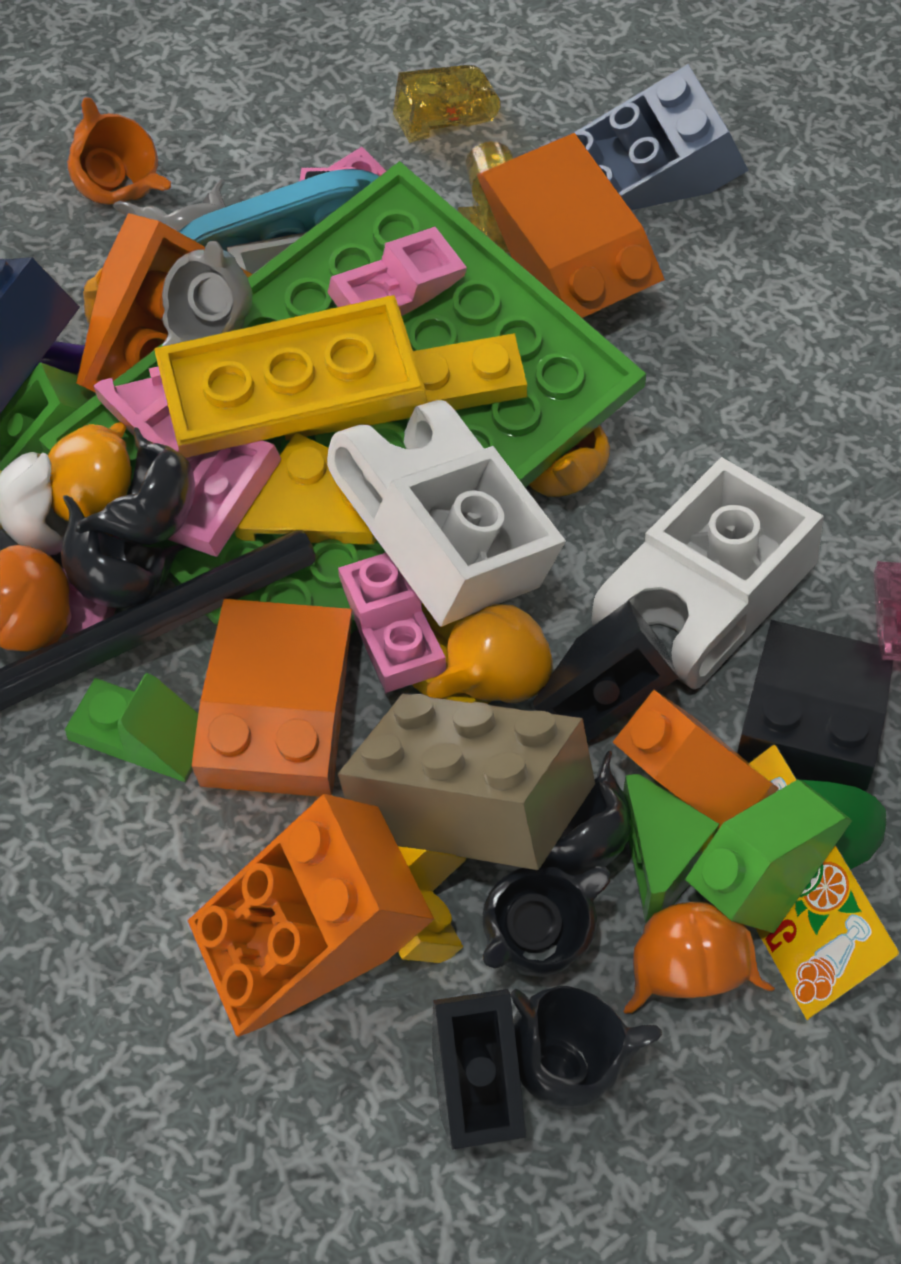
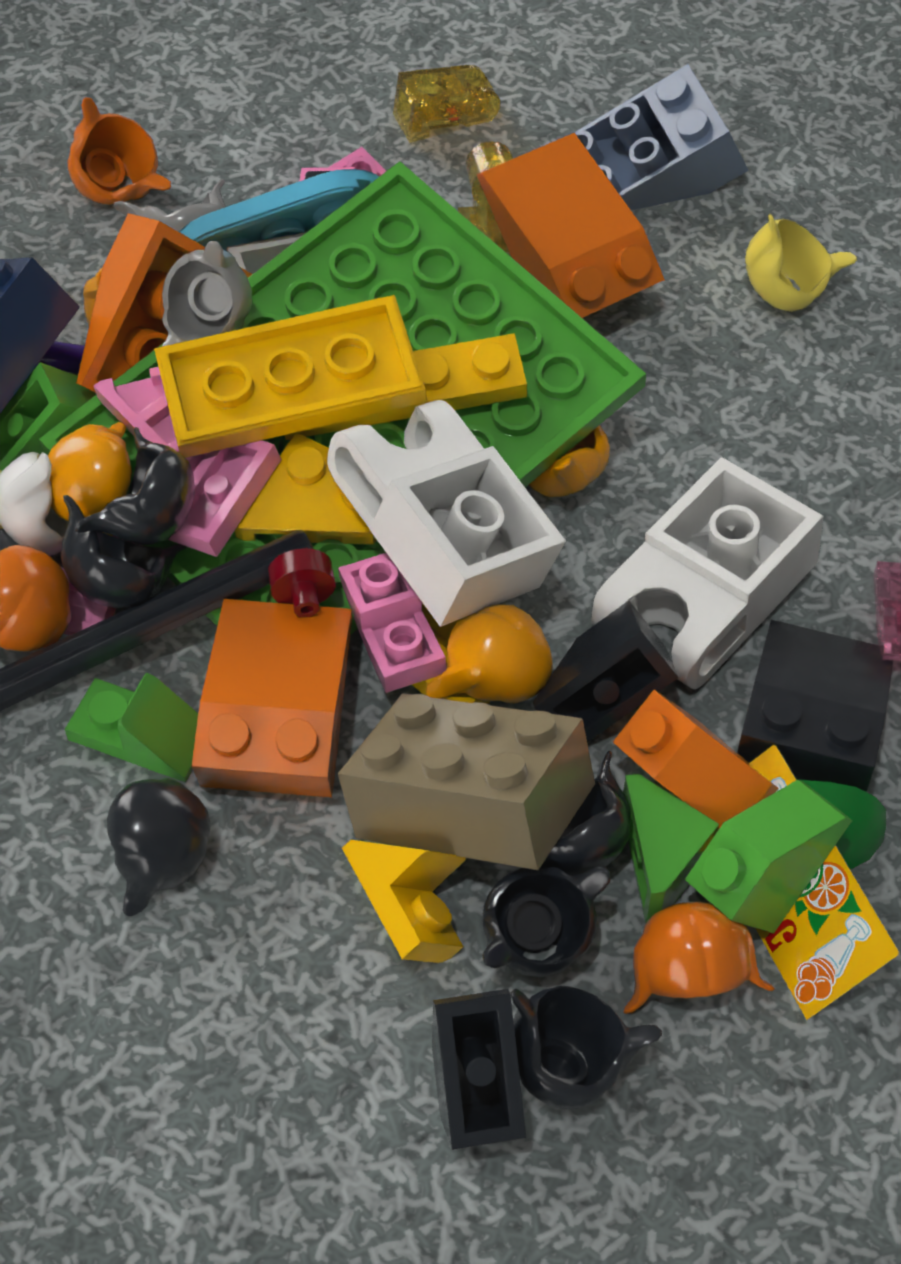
(156, 838): none -> black hair
(302, 579): none -> dark red tile
(309, 913): orange slope -> none
(410, 268): bright pink slope -> none
(790, 251): none -> light yellow hair

